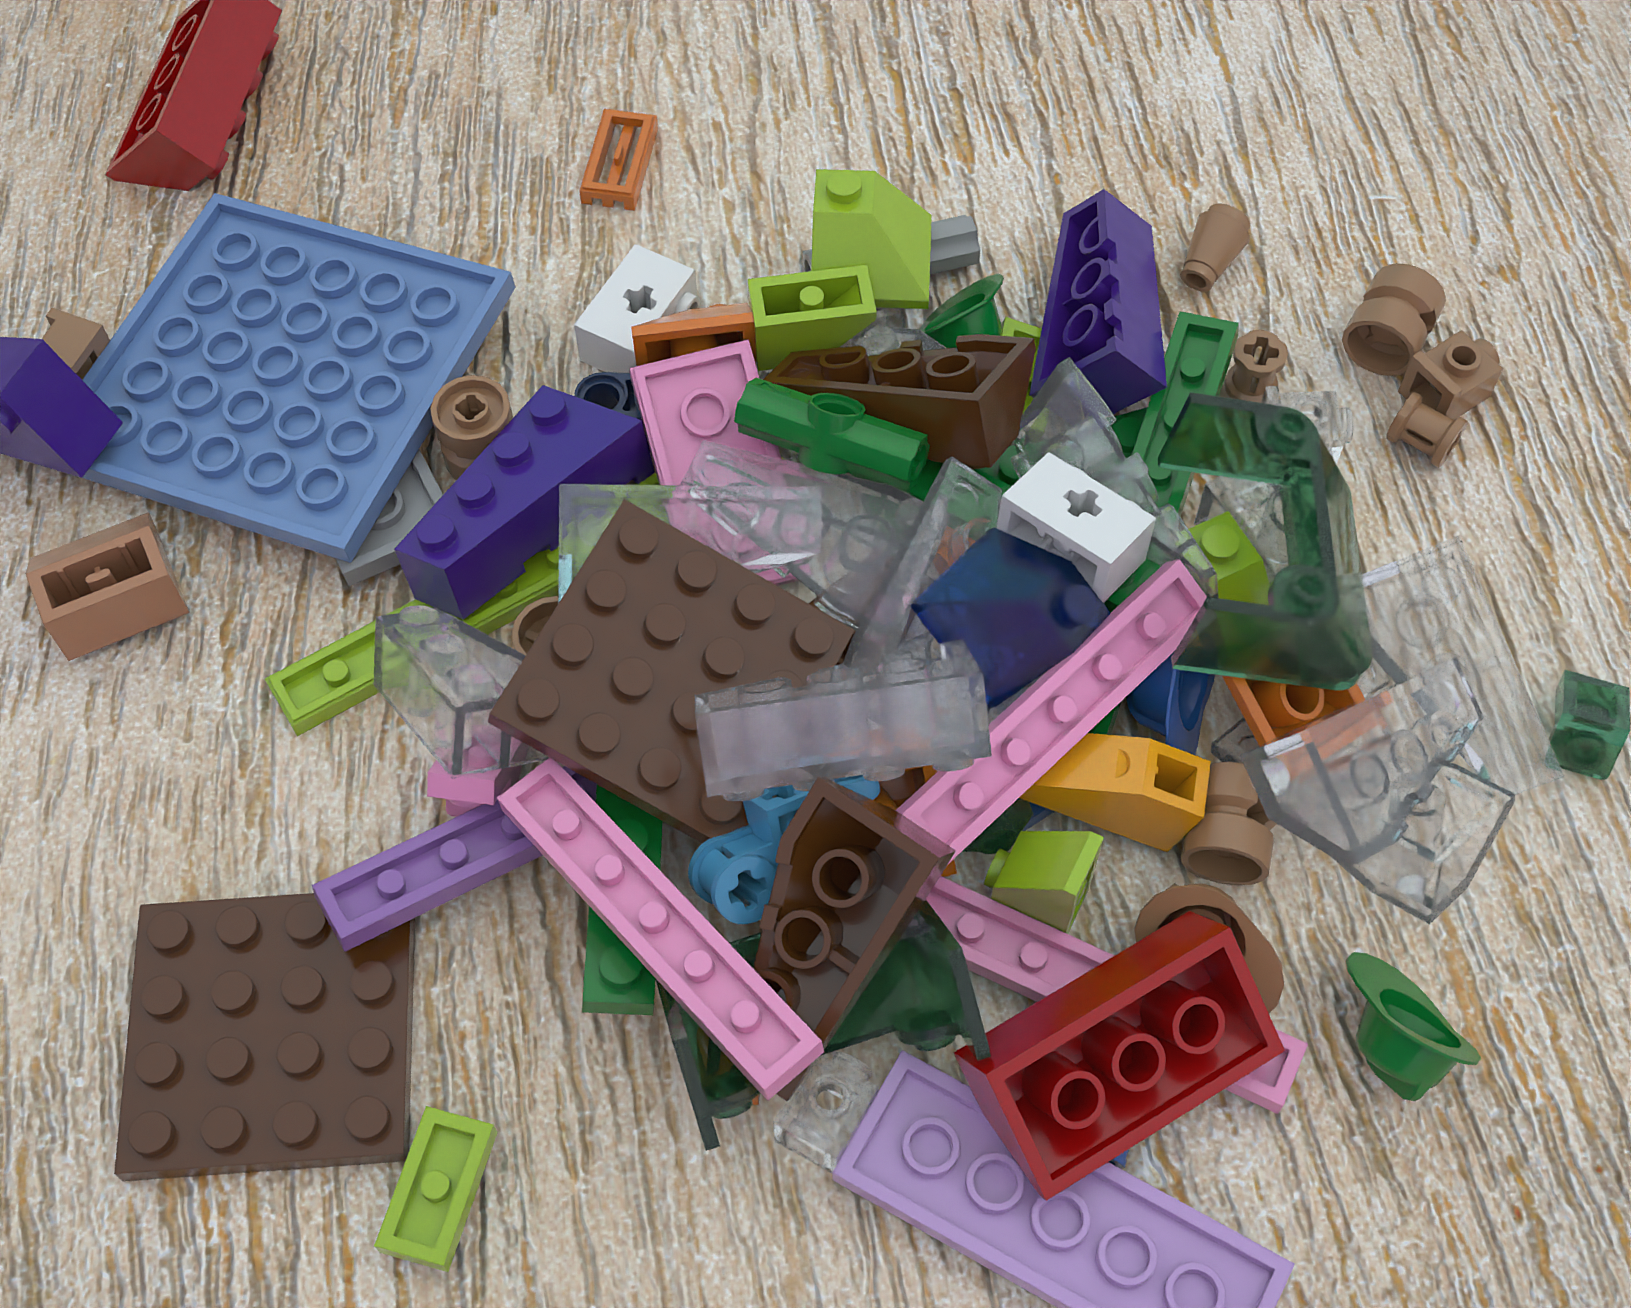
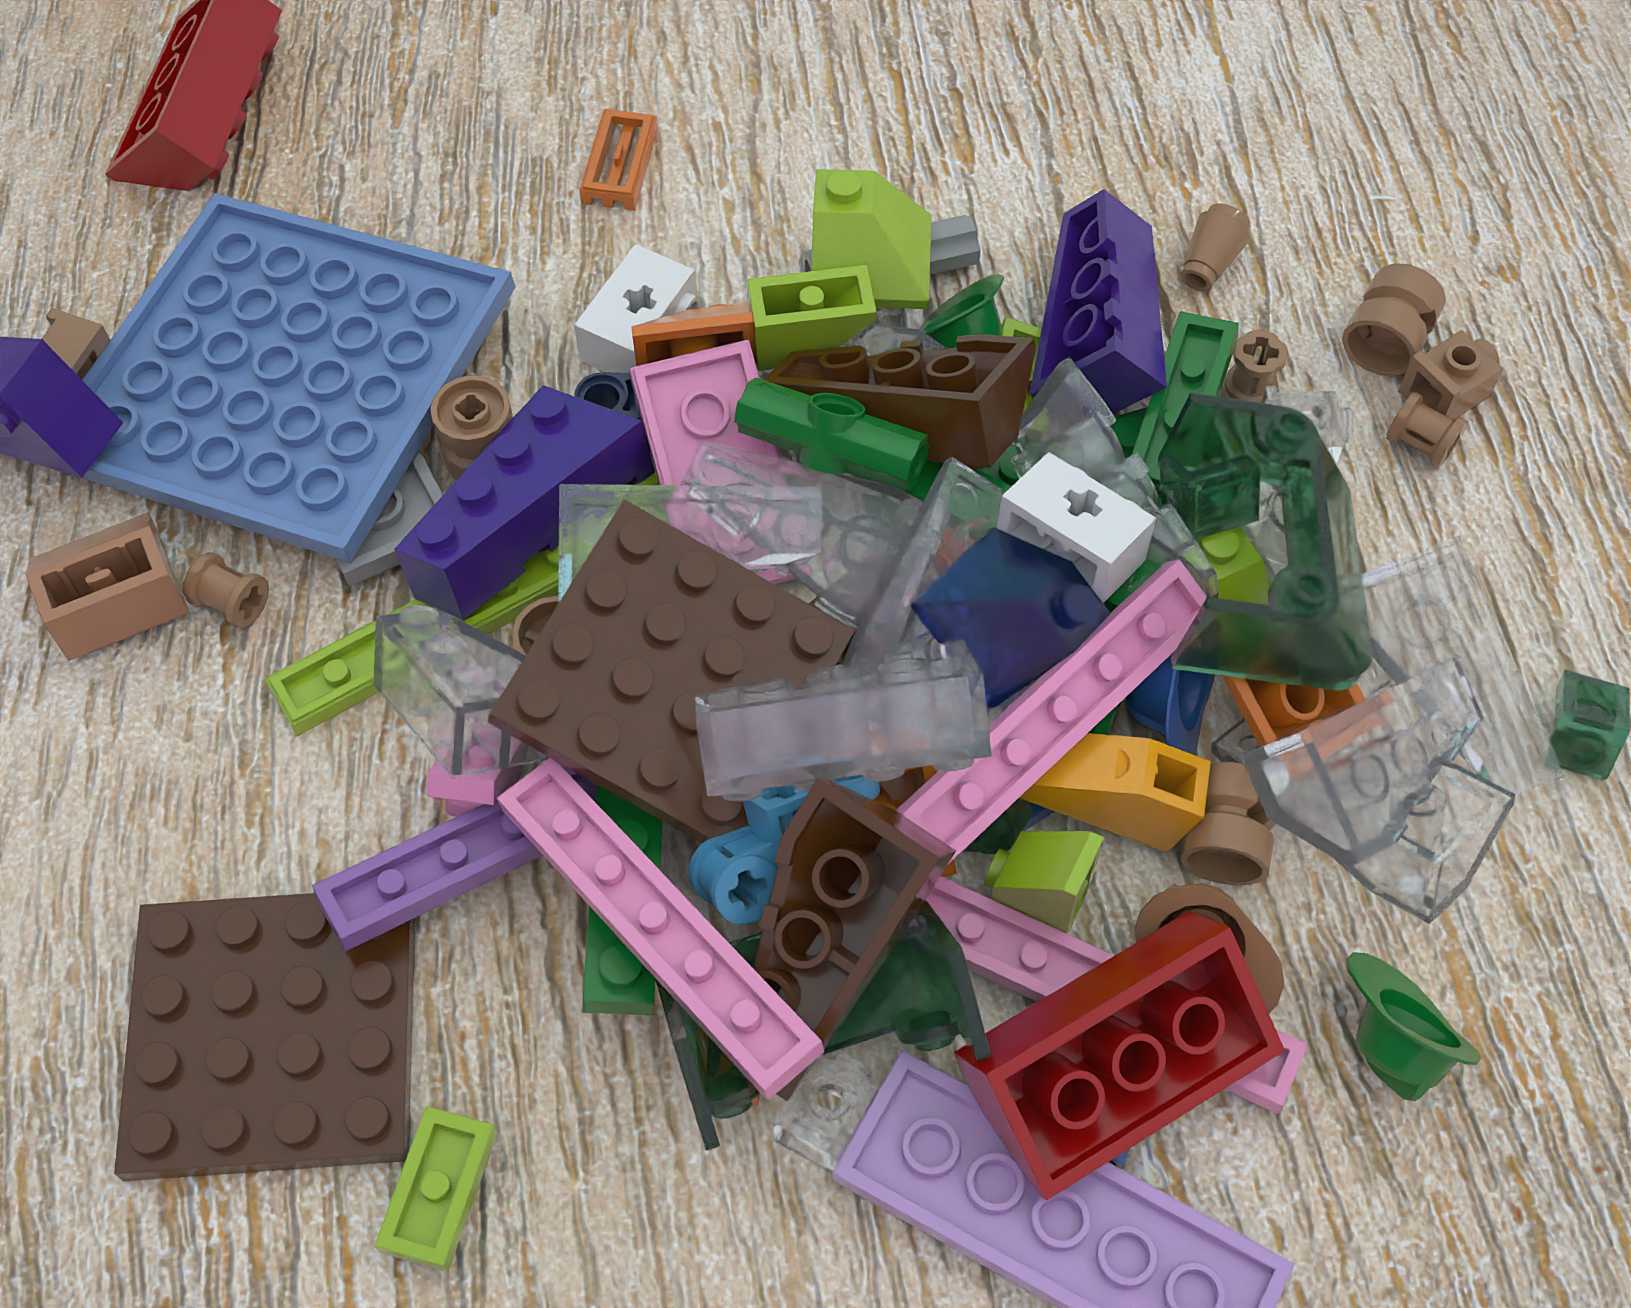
(225, 590): none -> medium nougat bush
(1211, 496): none -> clear green bracket

